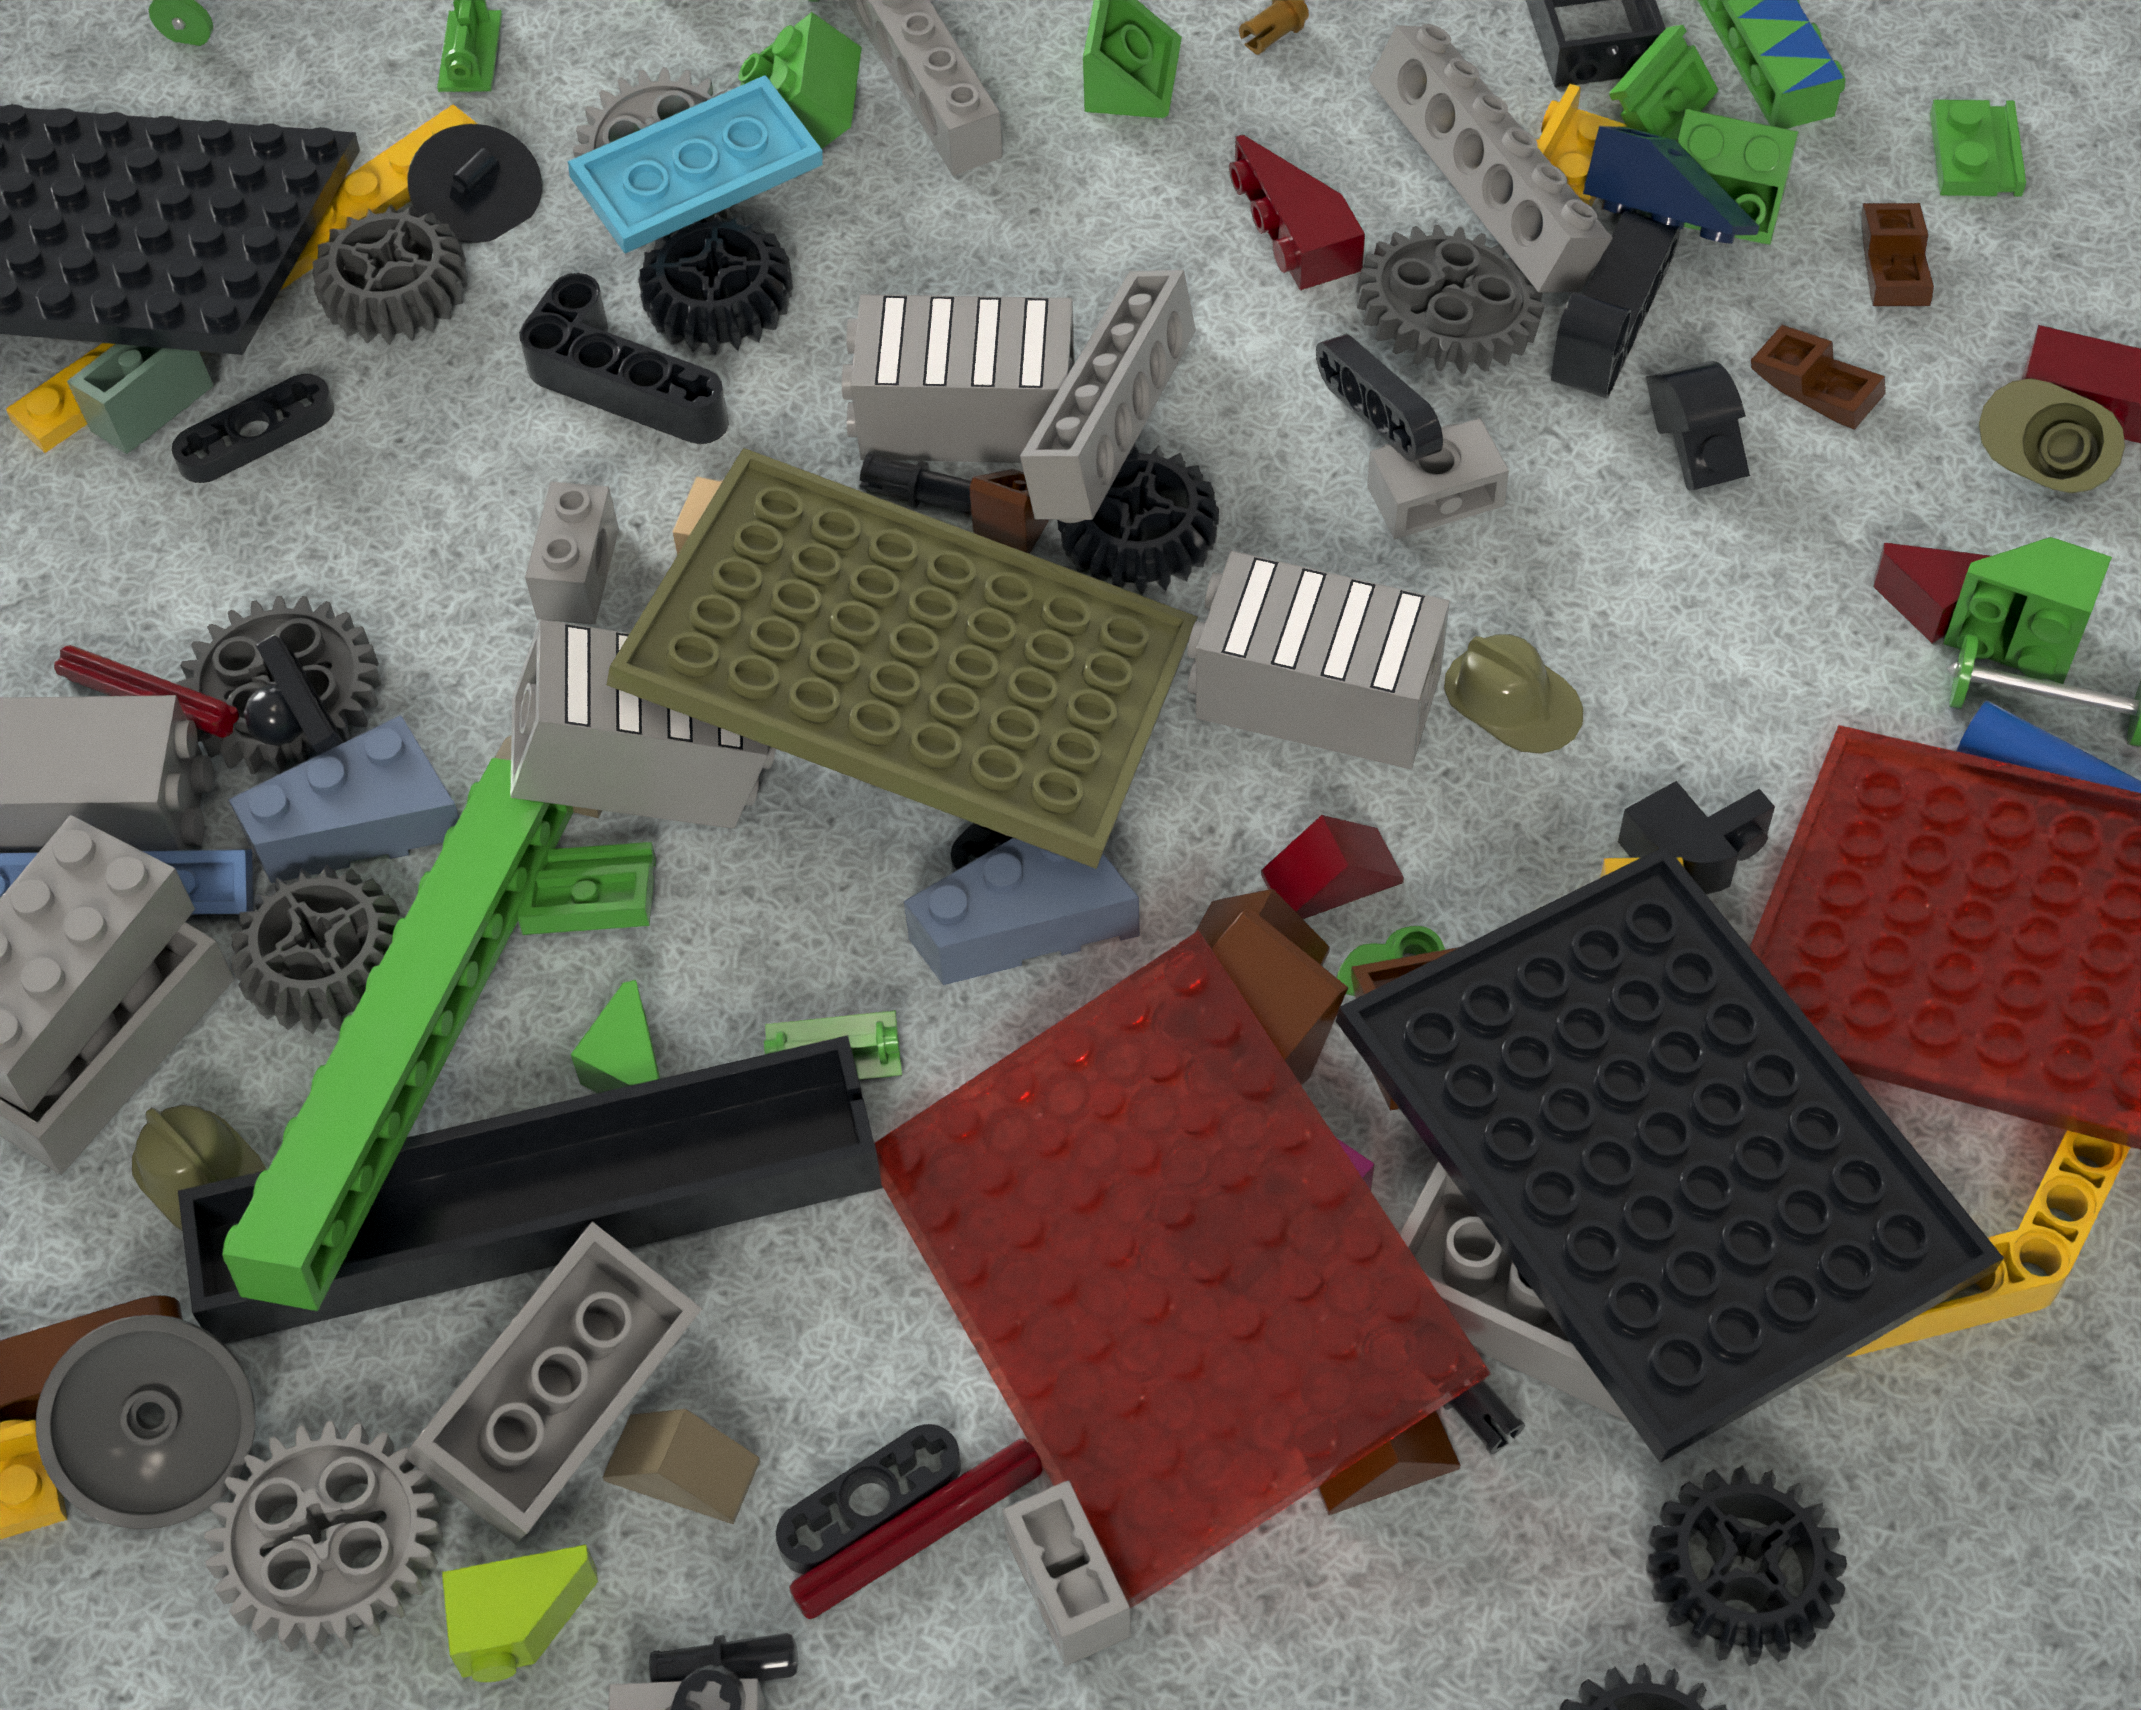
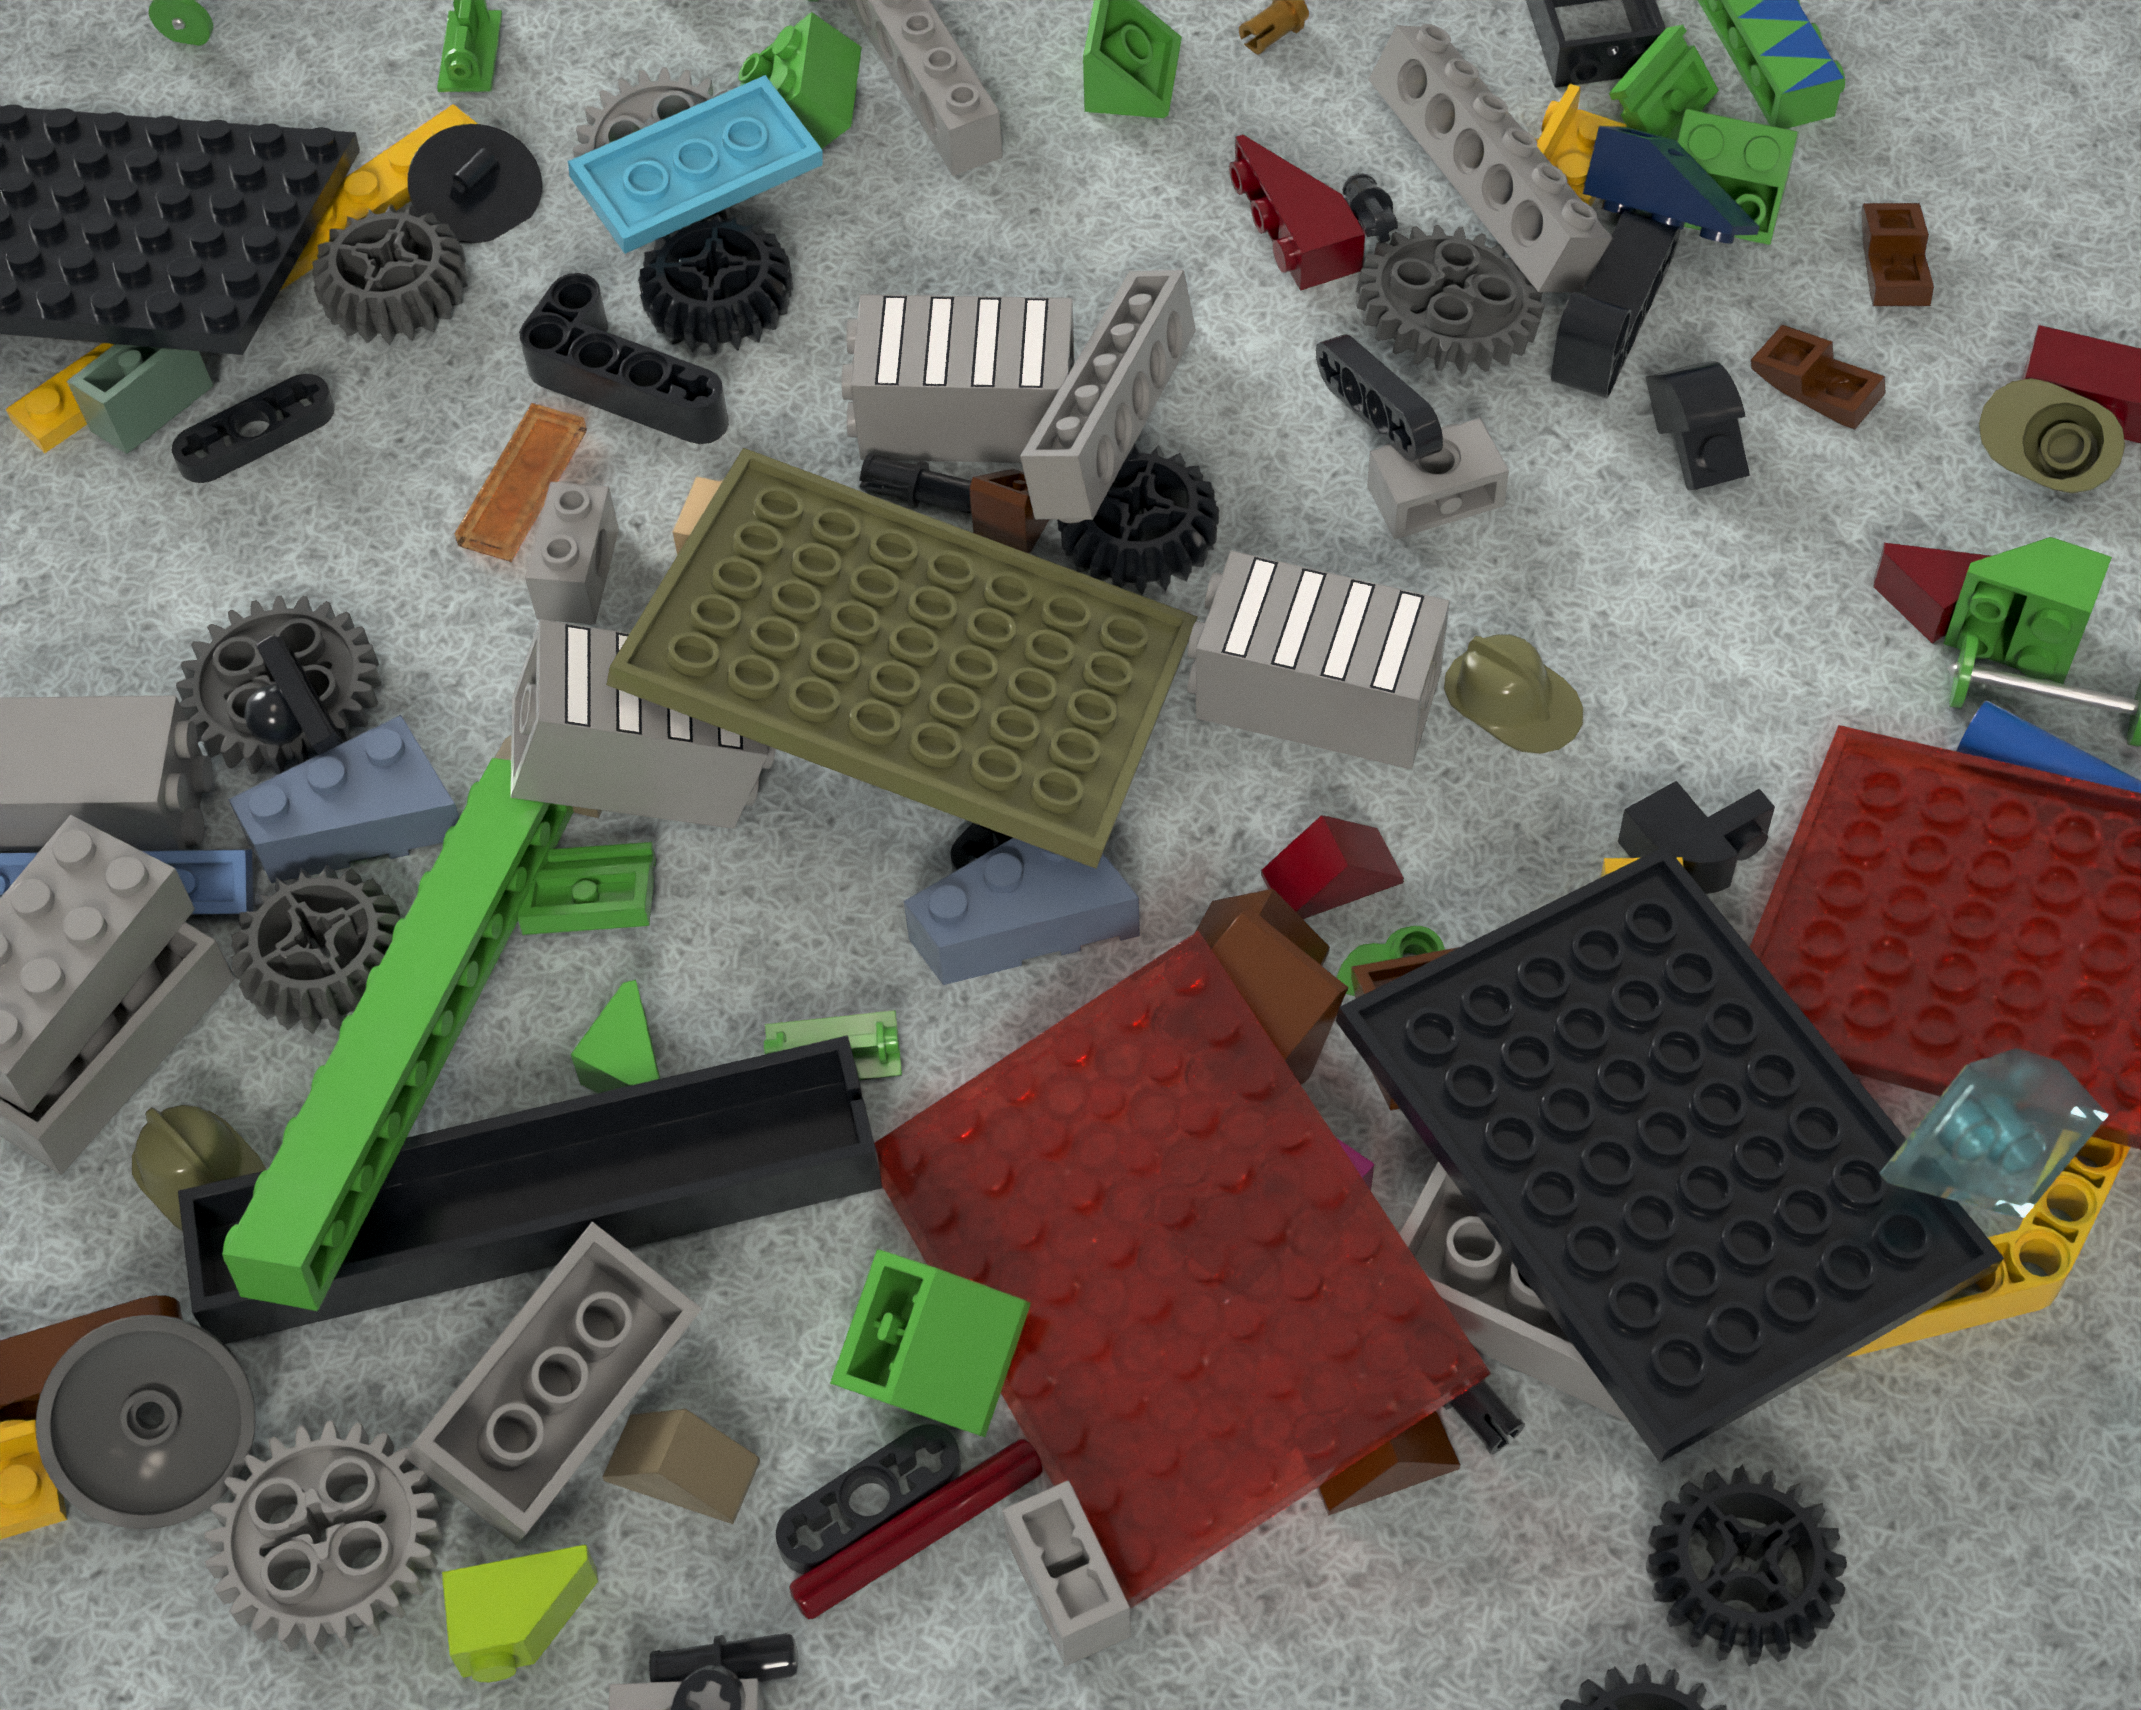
(121, 680): dark red axle -> none
(520, 482): none -> clear orange tile
(930, 1342): none -> bright green slope
(1370, 206): none -> black axle
(1977, 148): bright green plate -> none
(1998, 1134): none -> clear light blue slope

